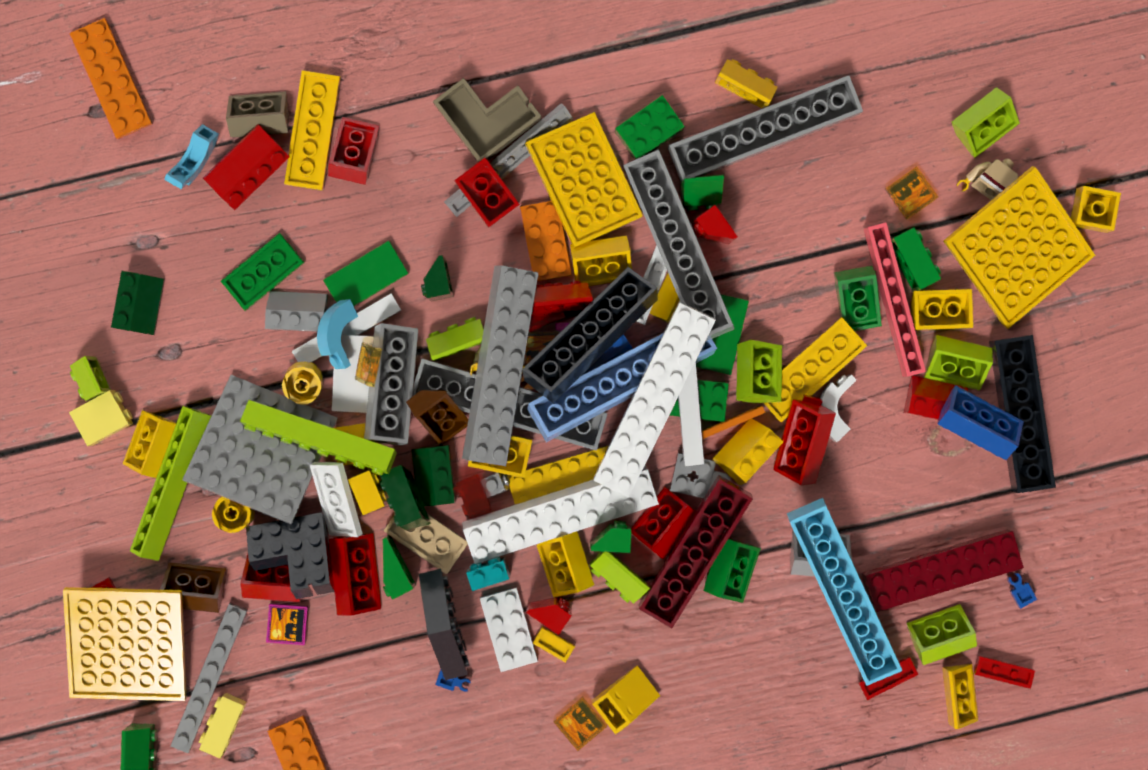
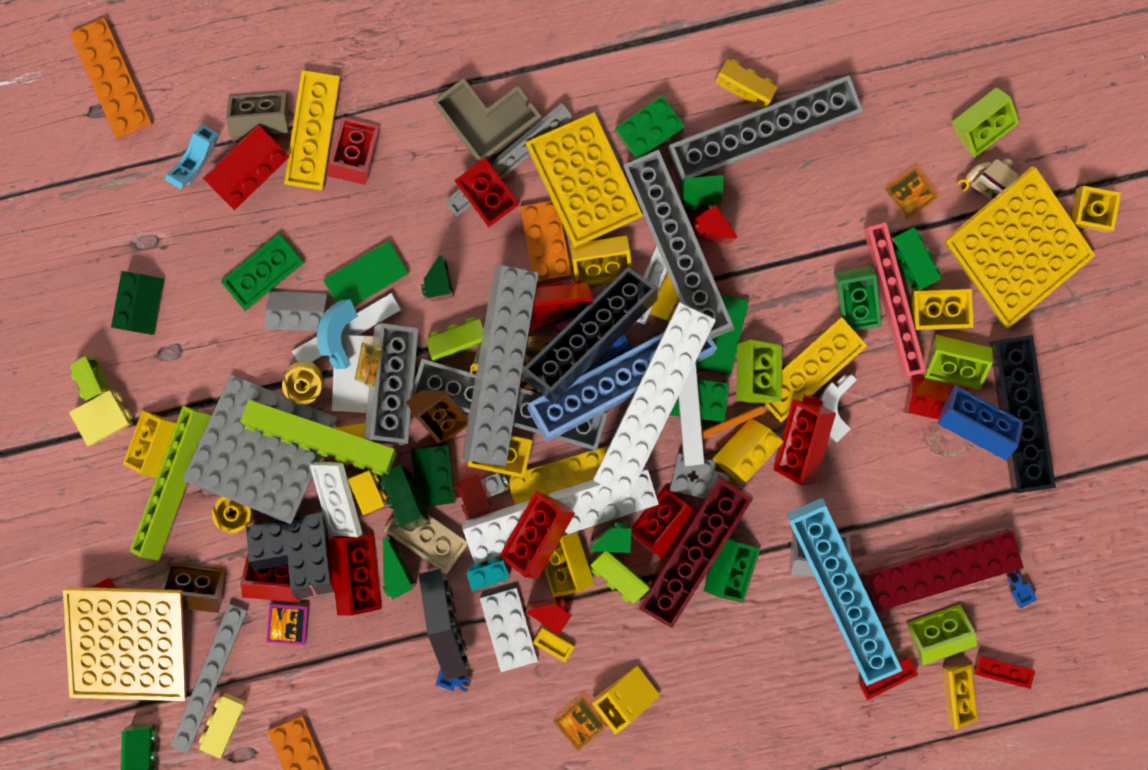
(537, 535): none -> red slope

